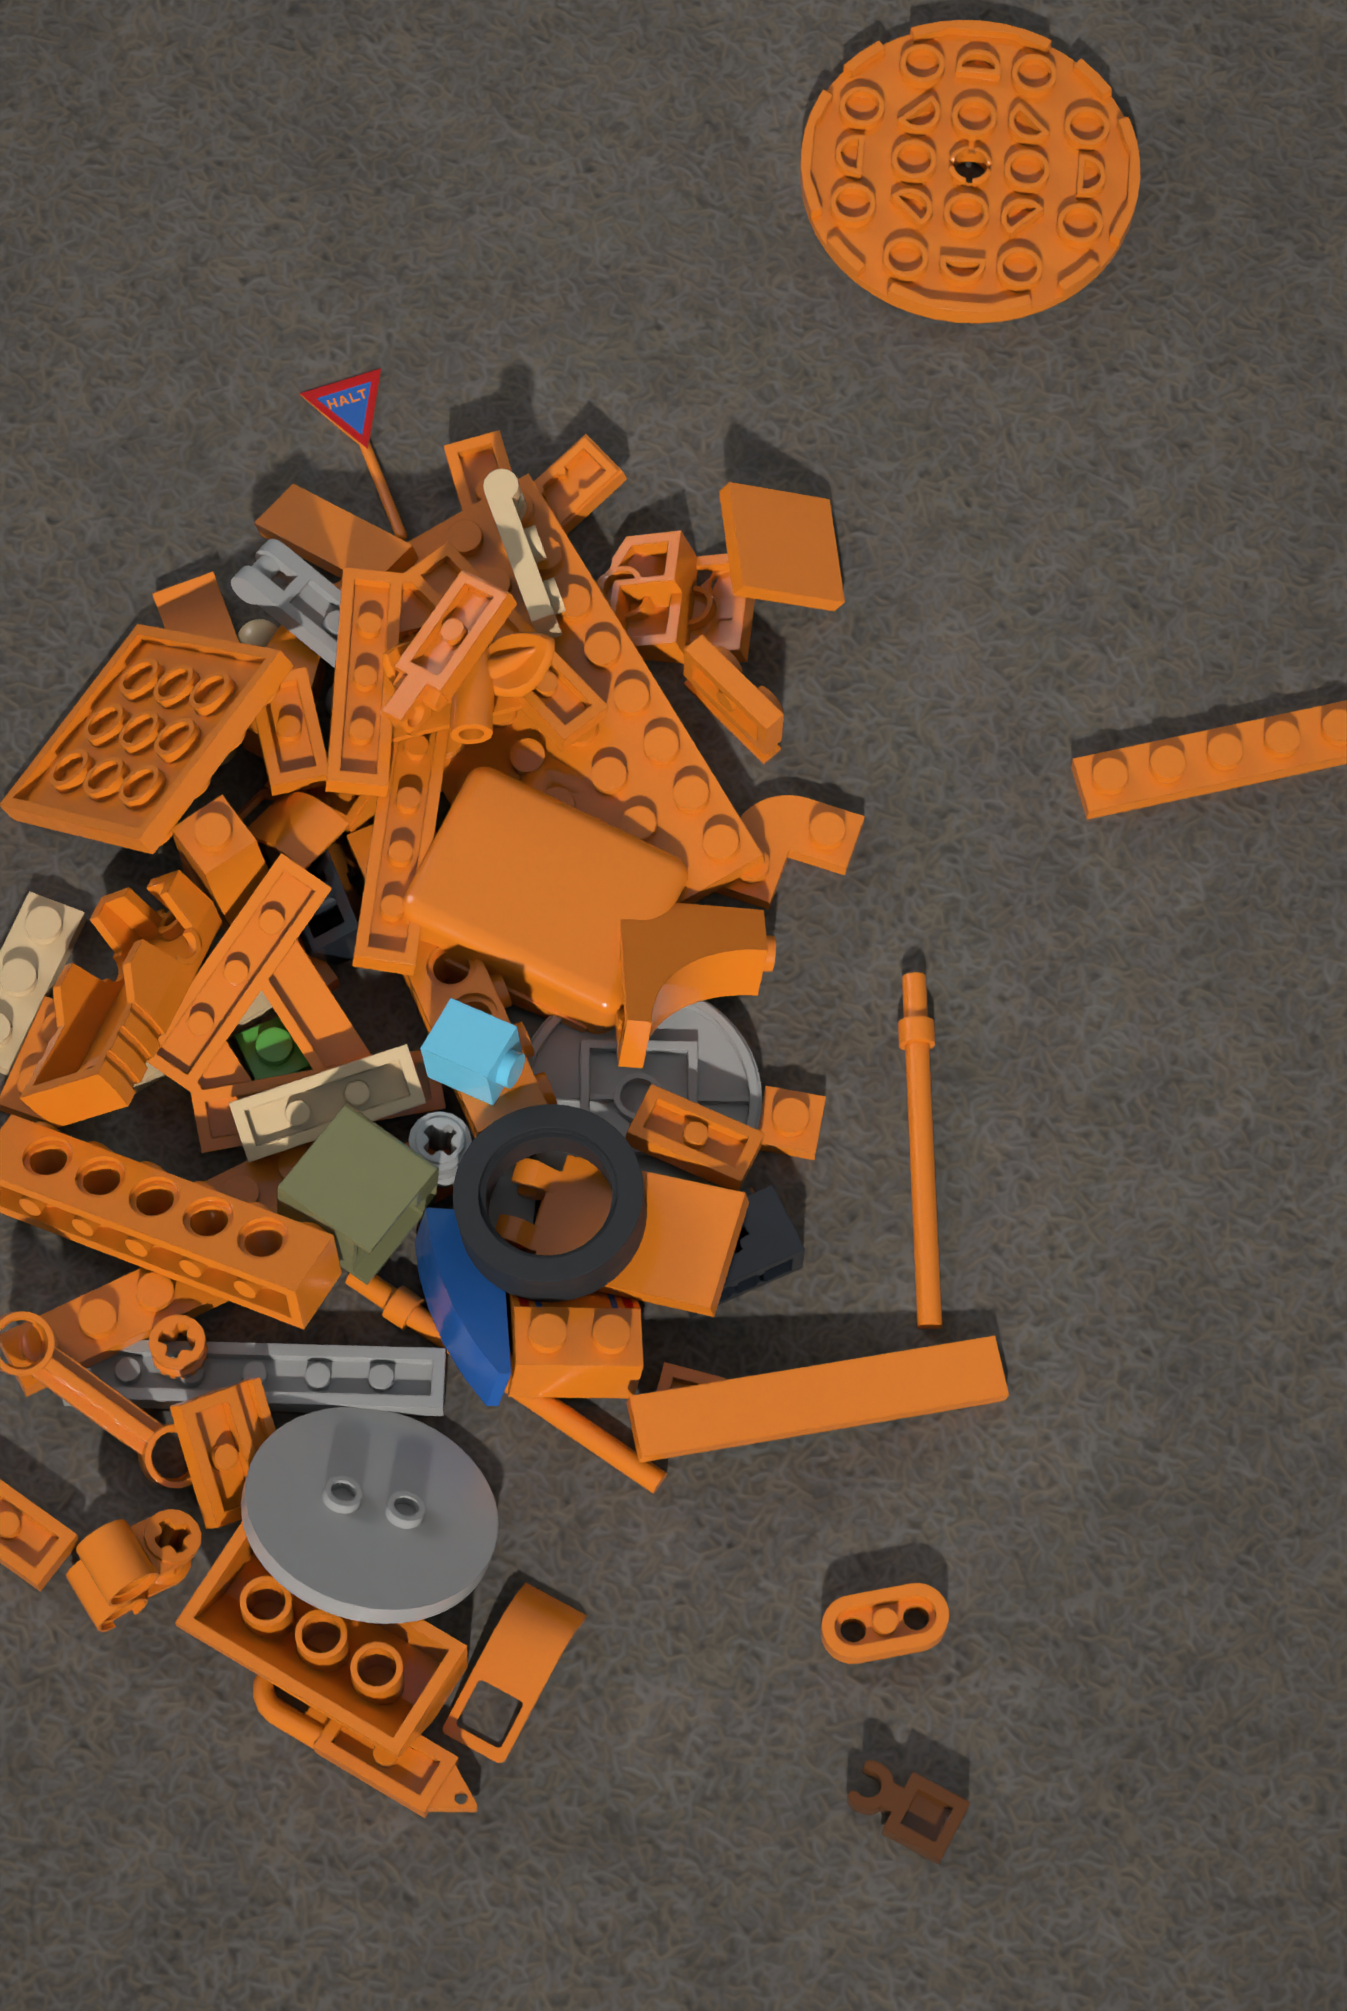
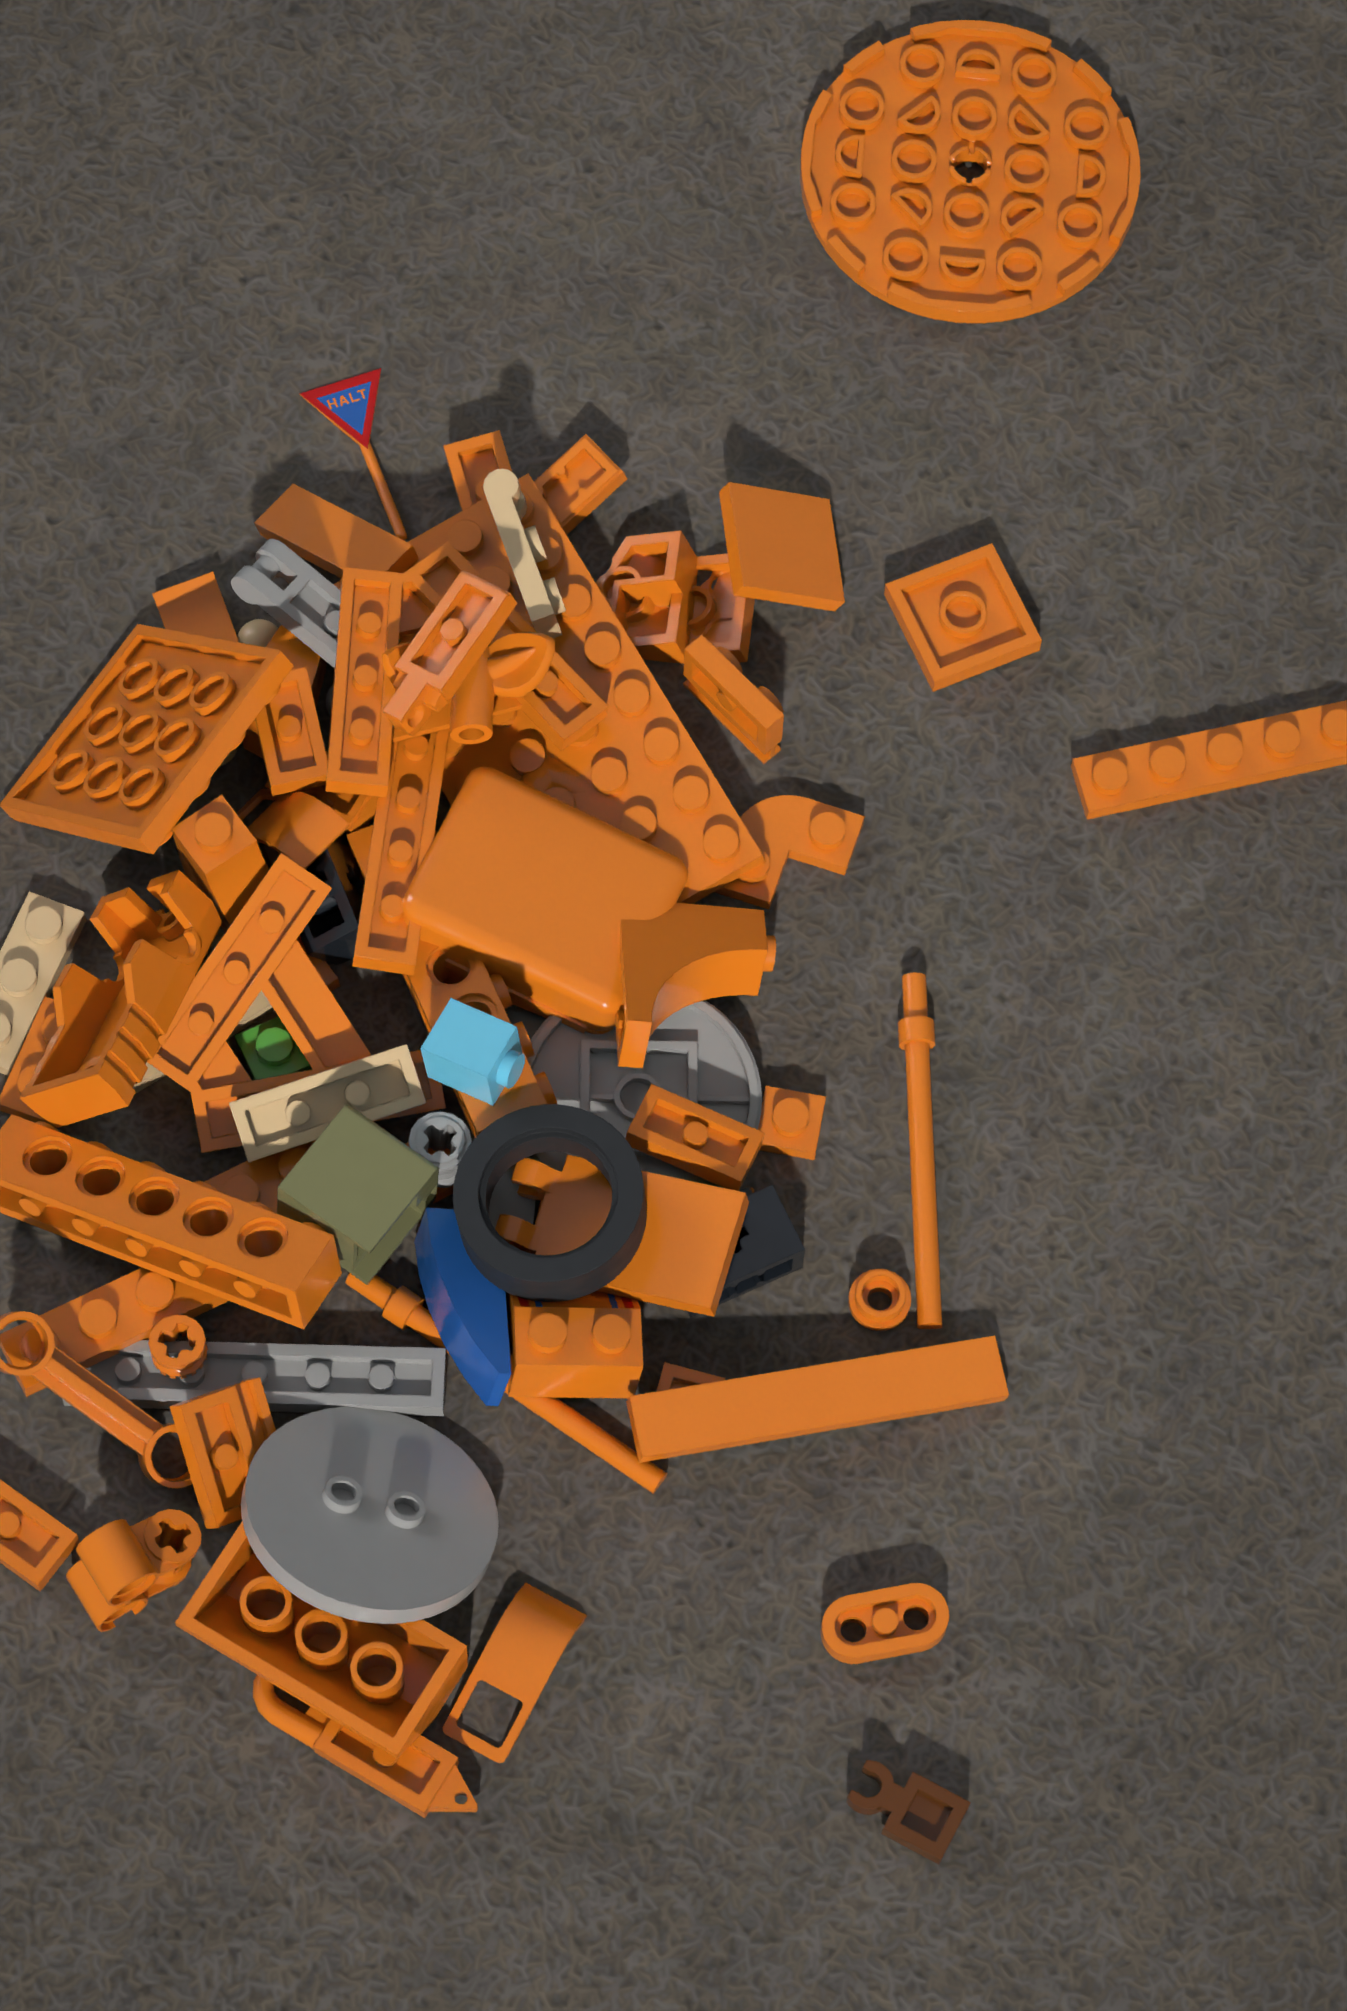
(879, 1281): none -> orange plate
(962, 617): none -> orange plate

